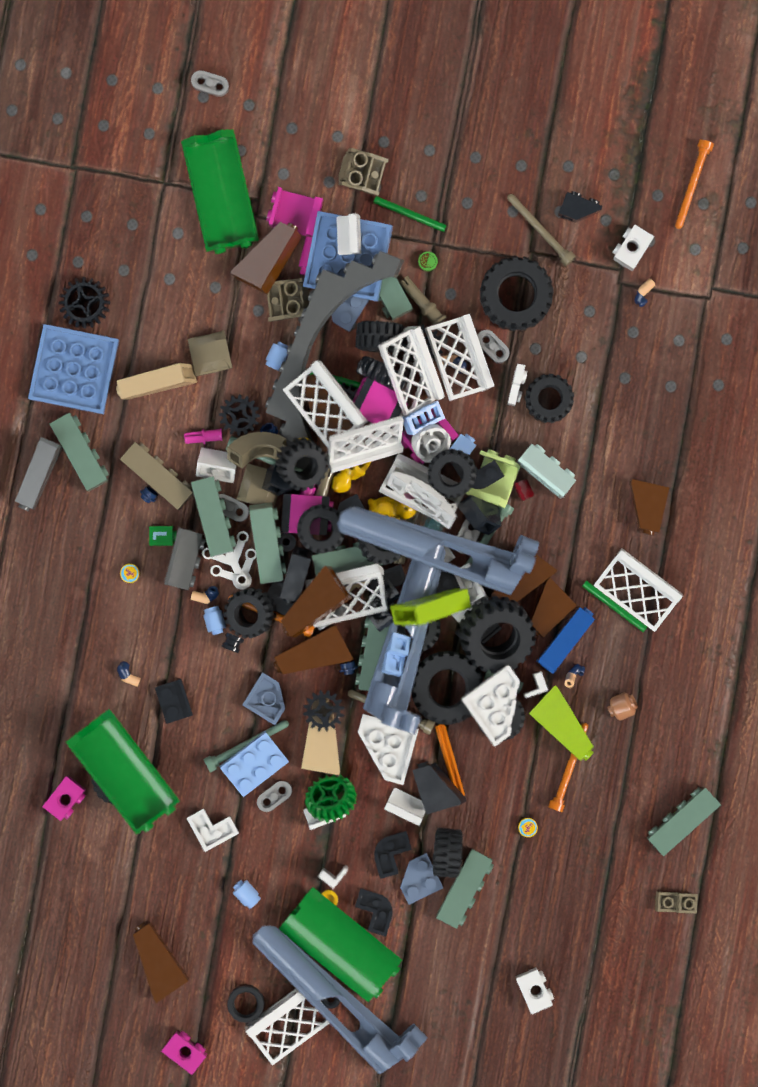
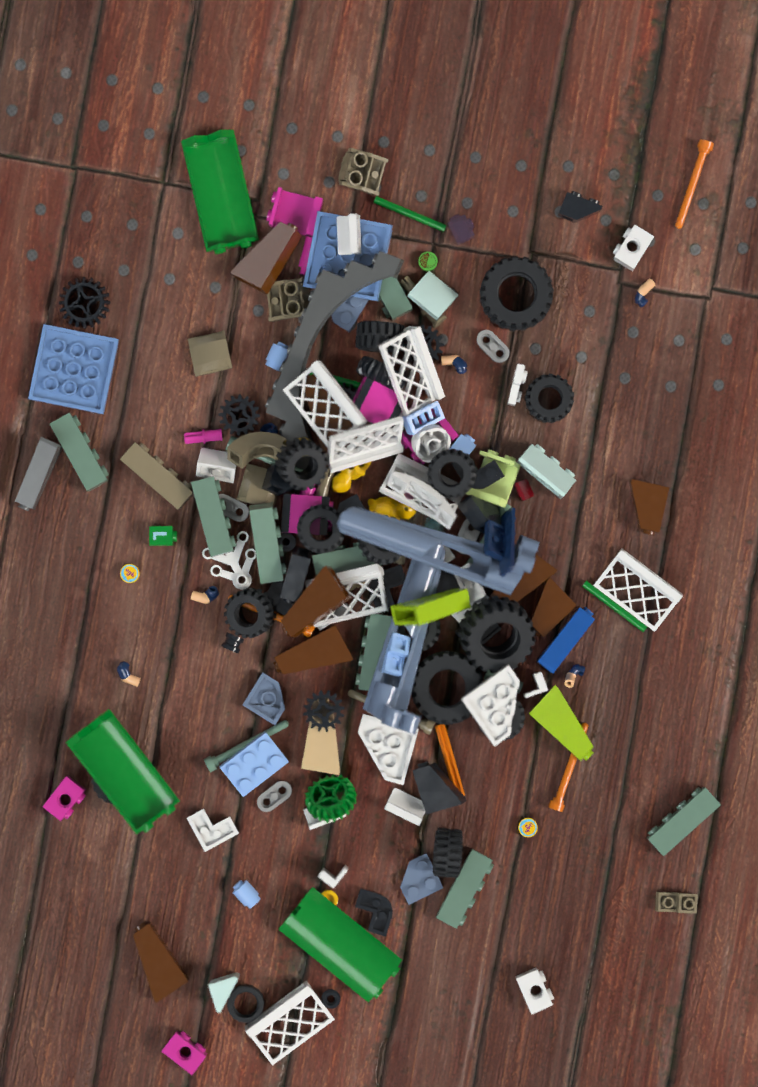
(148, 494): dark blue plate -> none
(156, 381): tan slope -> none
(174, 701): black plate -> none
(184, 559): dark grey slope -> none
(210, 83): light grey plate -> none
(214, 620): light blue brick -> none
(221, 989): none -> light aqua slope
(348, 667): dark blue plate -> none
(374, 1039): sand blue panel -> none
(383, 619): black plate -> none
(386, 850): black plate -> none
(432, 295): none -> light aqua slope
(461, 228): none -> clear purple brick
(472, 348): white fence -> none
(500, 541): none -> dark blue bracket
(565, 256): dark tan piece -> none
(622, 706): nougat head -> none

